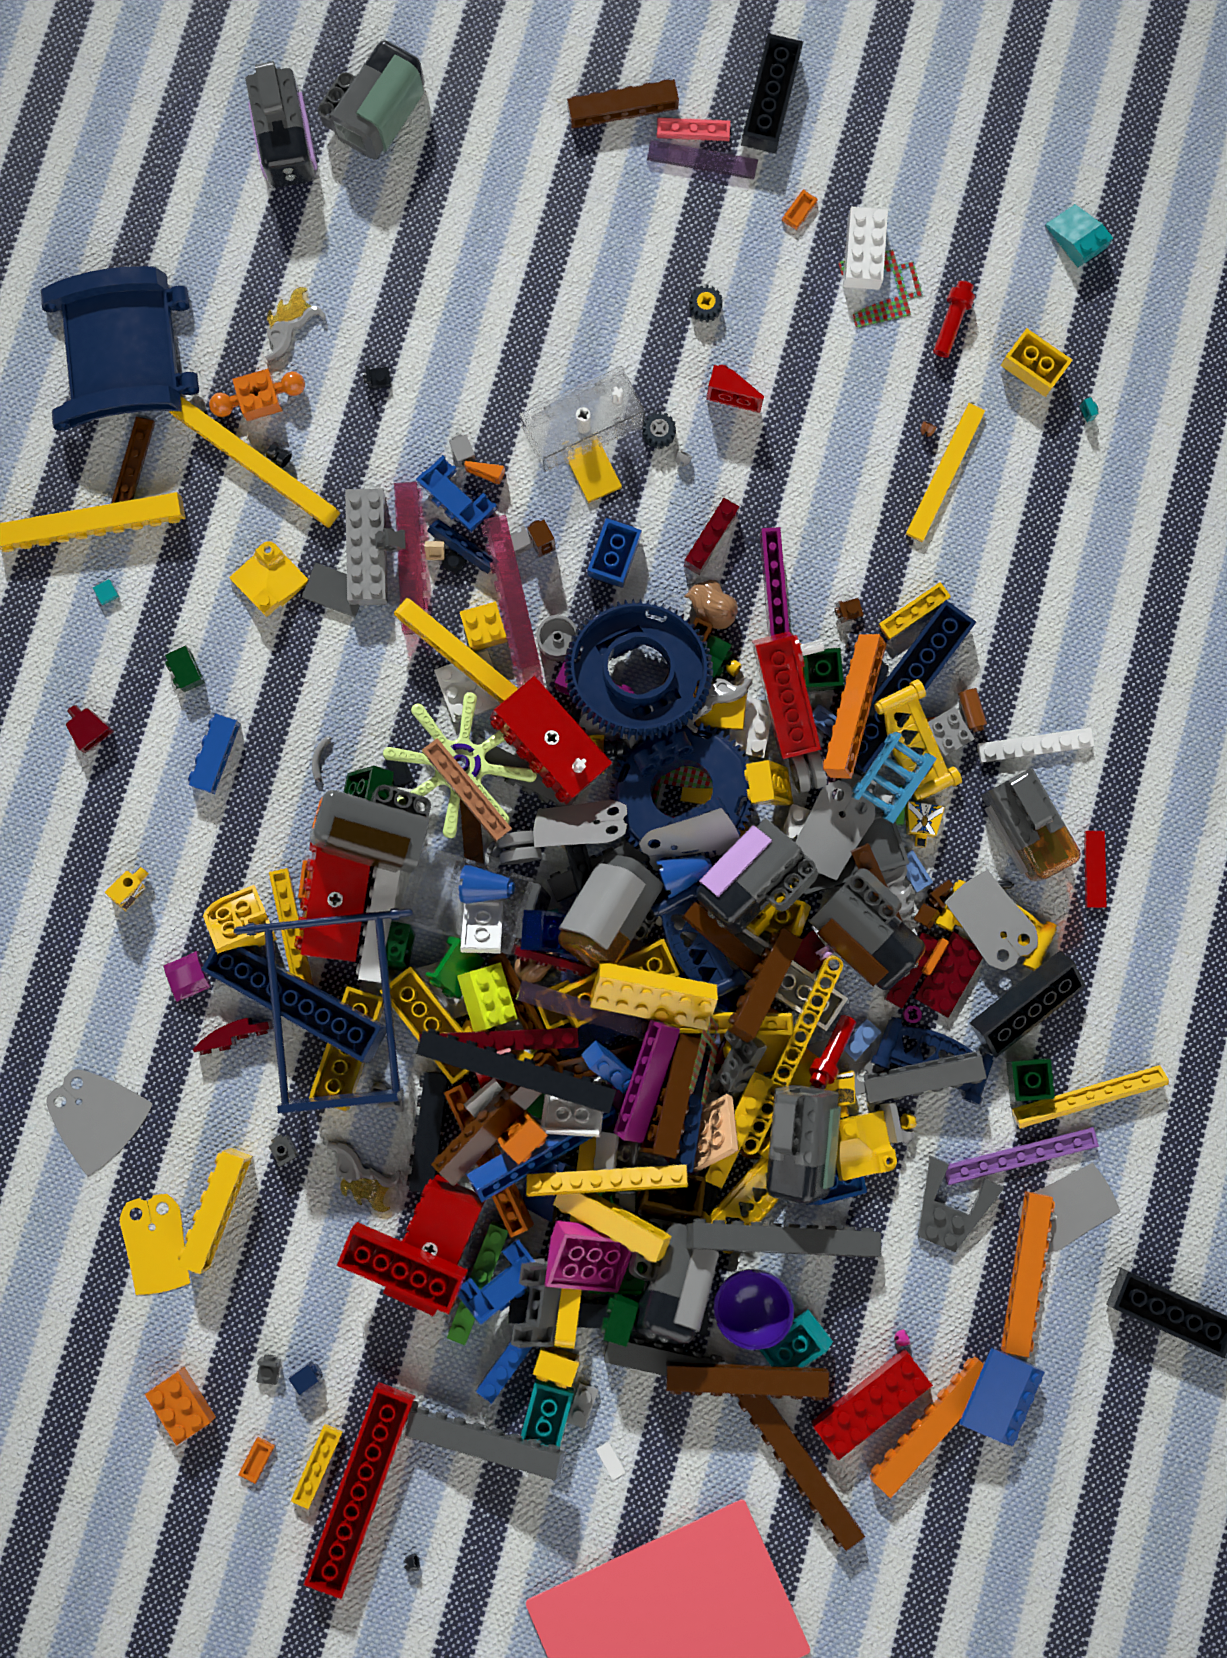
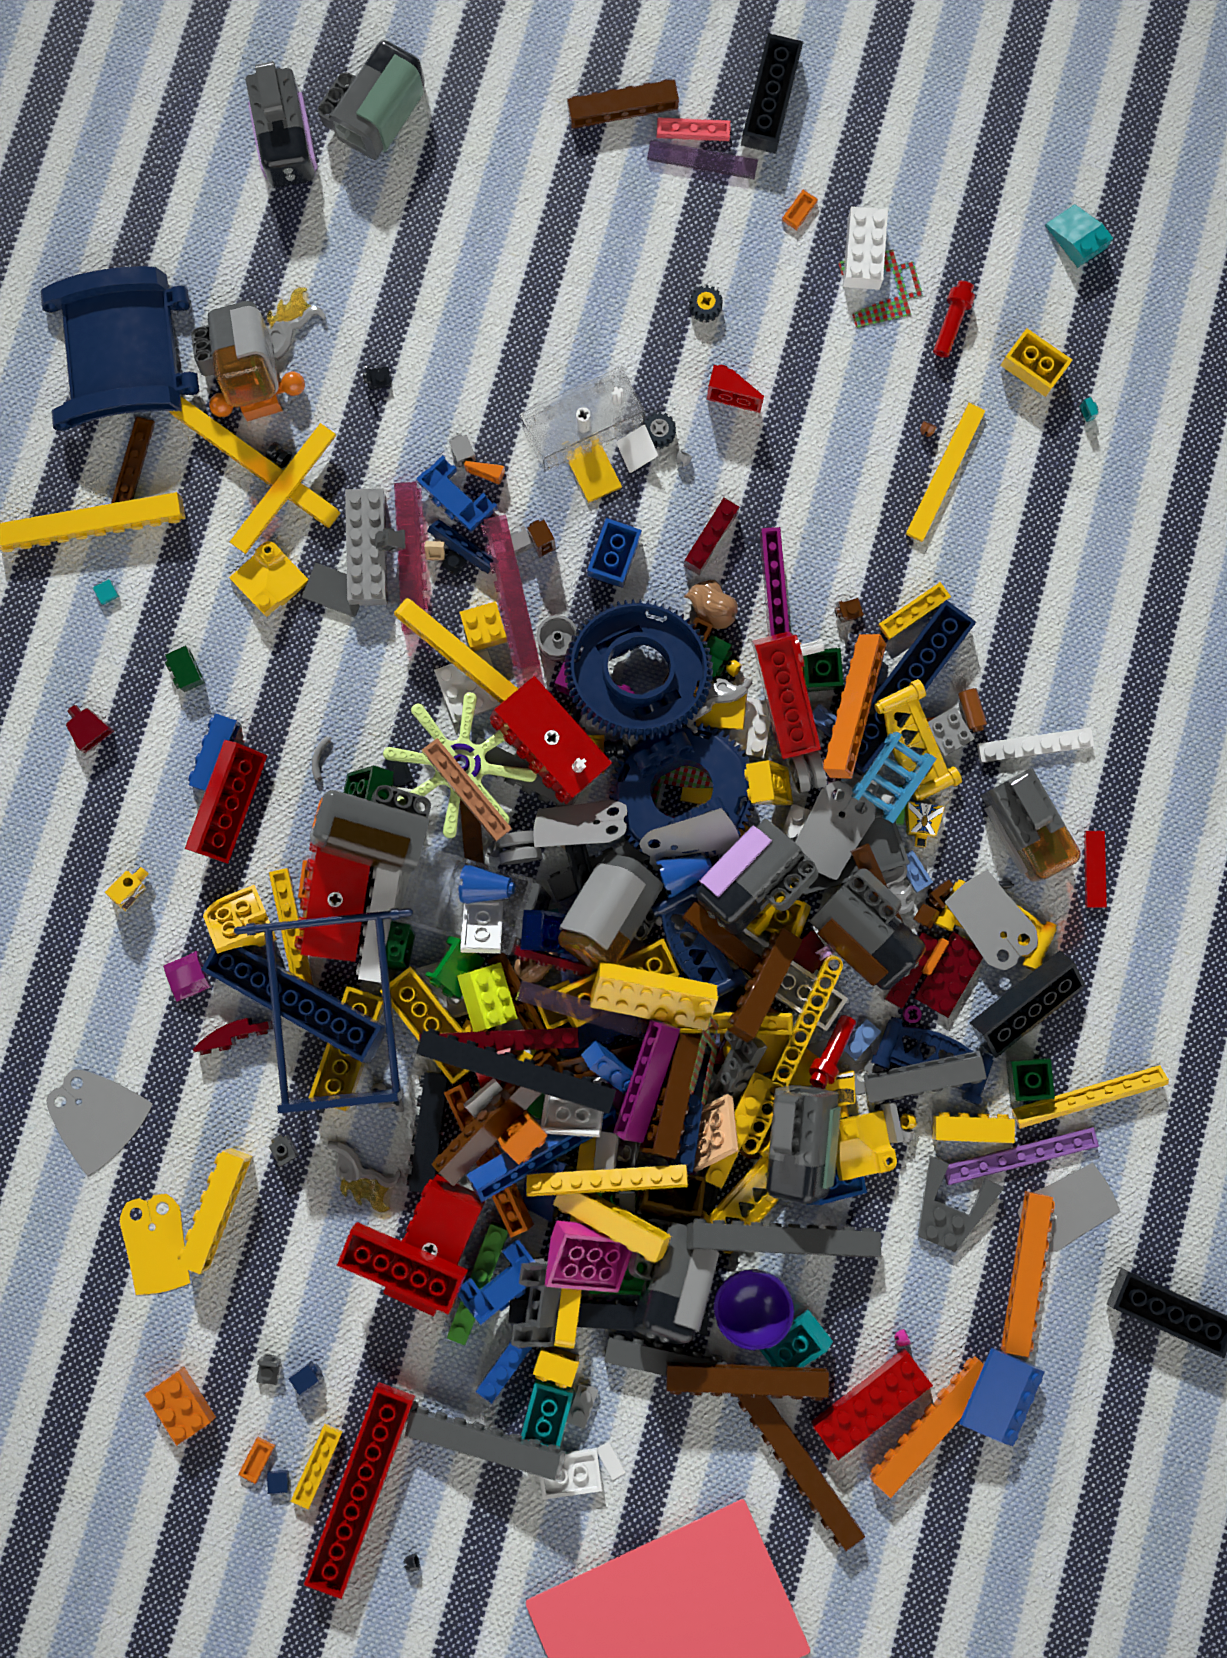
(226, 801): none -> red brick
(238, 353): none -> piece
(278, 1481): none -> dark blue tile
(282, 488): none -> yellow tile
(578, 1476): none -> white plate
(620, 1320): dark green brick -> none
(637, 448): none -> white sticker
(973, 1129): none -> yellow brick

